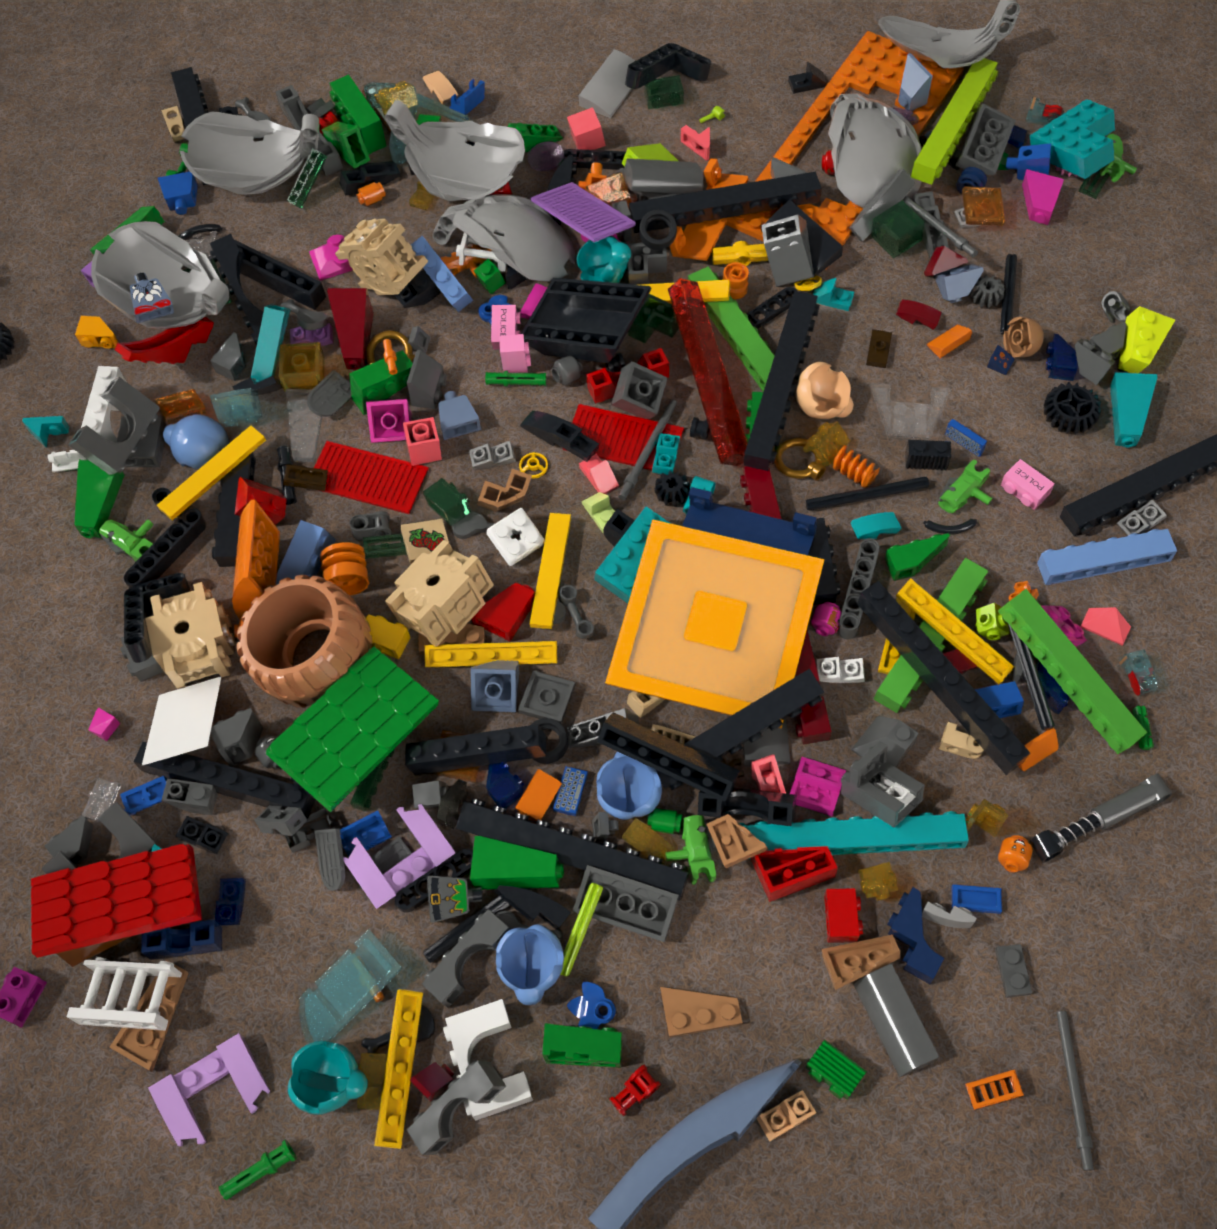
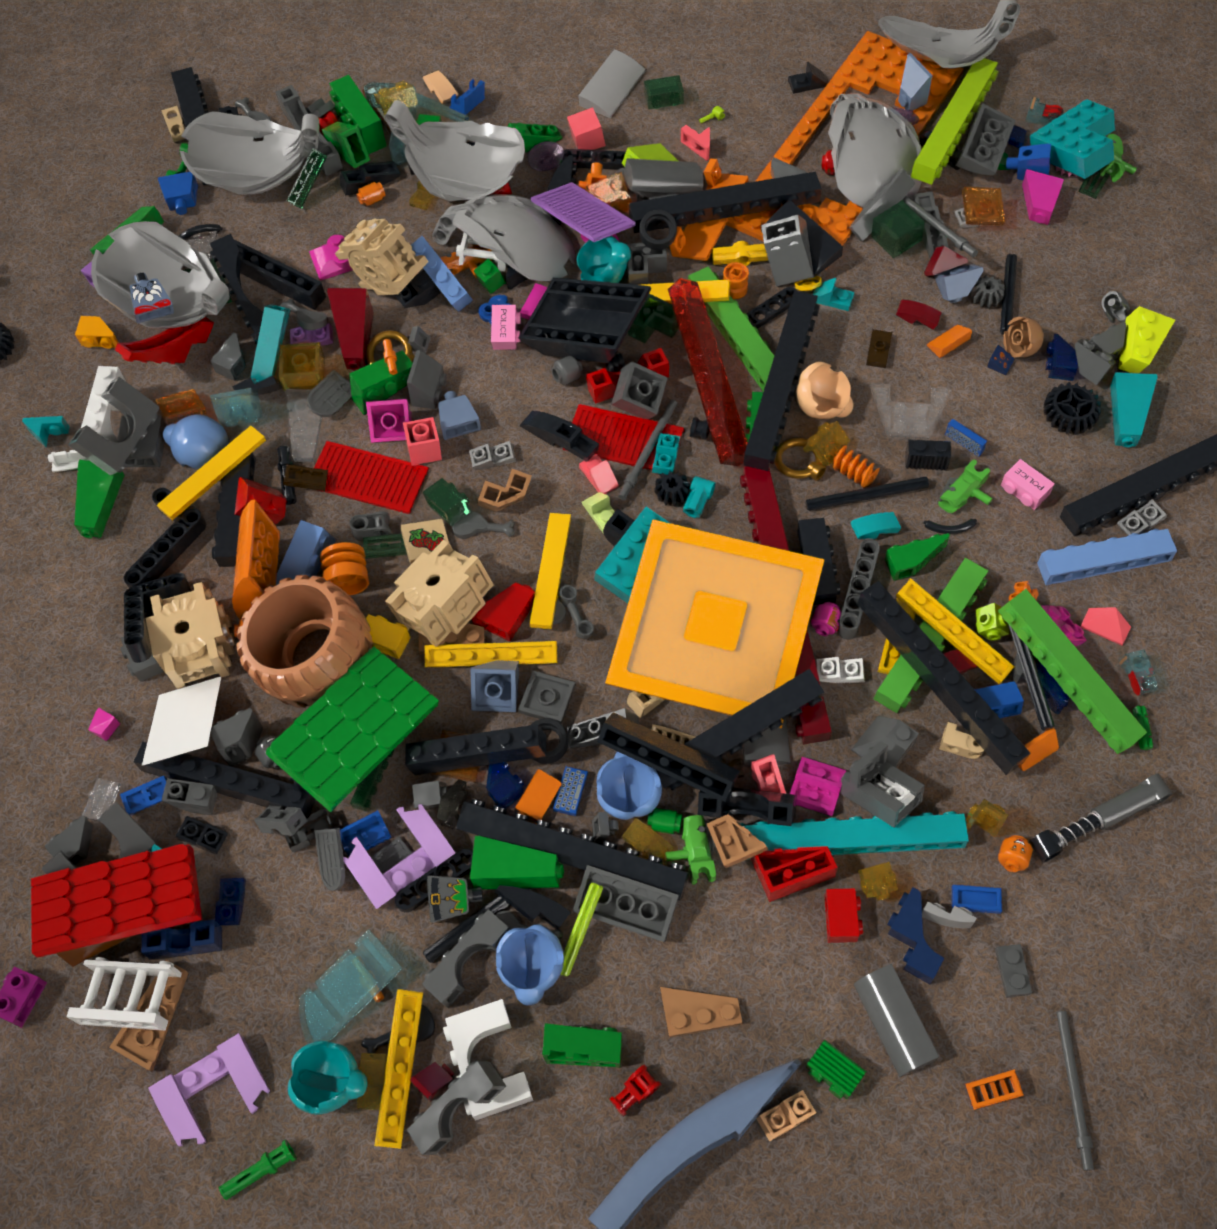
(125, 541): bright green piece -> none
(513, 549): white brick -> none
(514, 353): bright pink brick -> none
(525, 378): green pin -> none
(536, 467): yellow piece -> none
(588, 1006): blue plate -> none
(623, 208): dark grey hinge -> none
(665, 59): black beam -> none
(749, 526): dark blue bracket -> none
(857, 959): medium nougat wing -> none
(971, 178): dark blue wheel -> none

